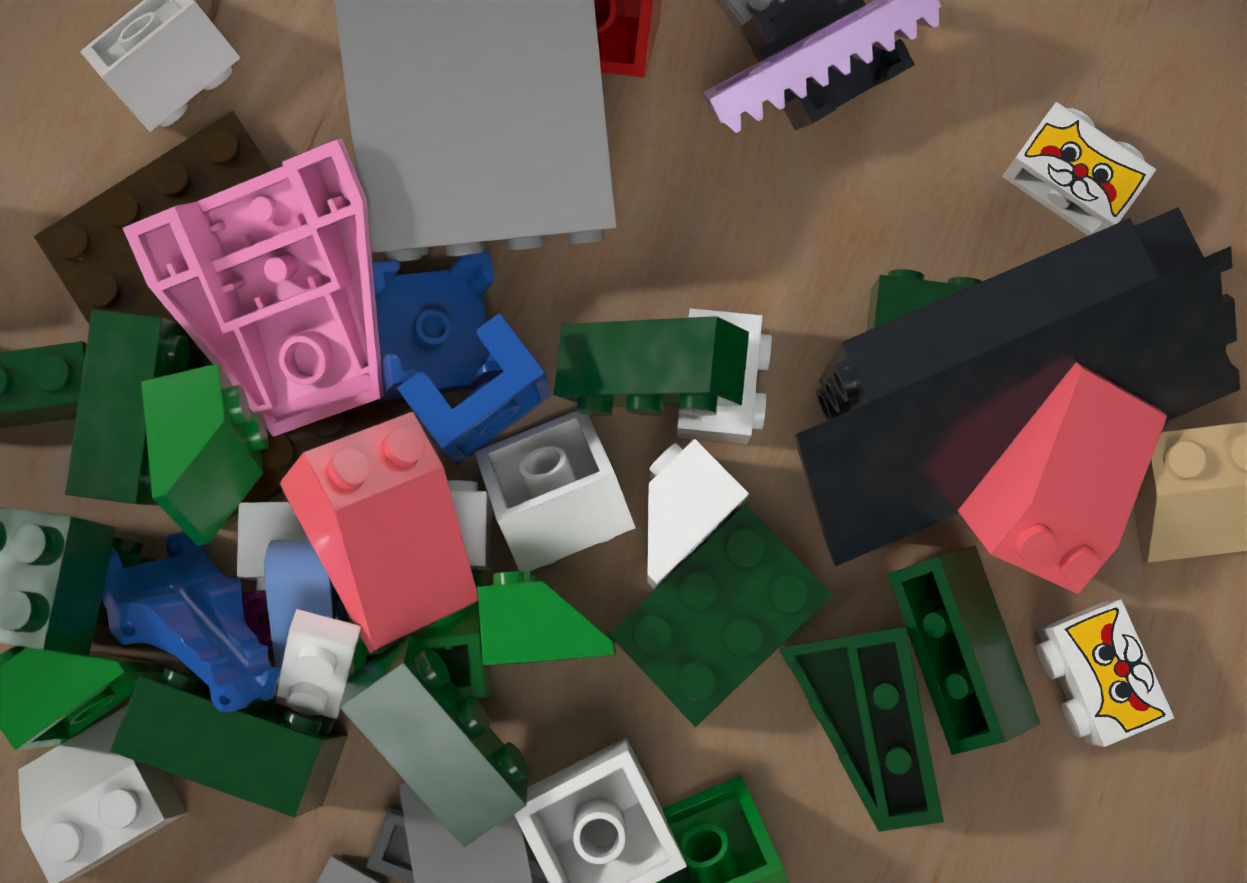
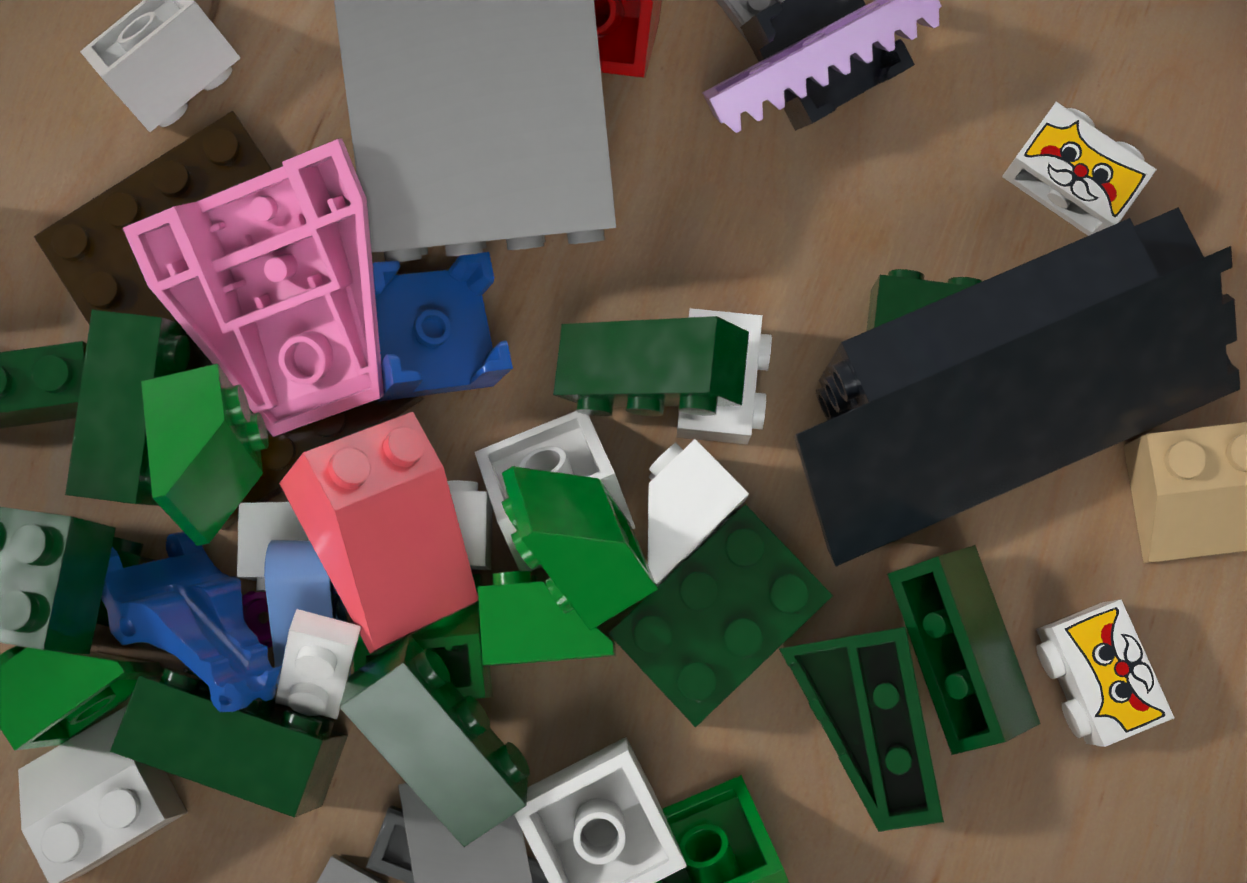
(490, 406): blue panel -> none
(579, 541): none -> green slope
(1067, 480): coral slope -> none

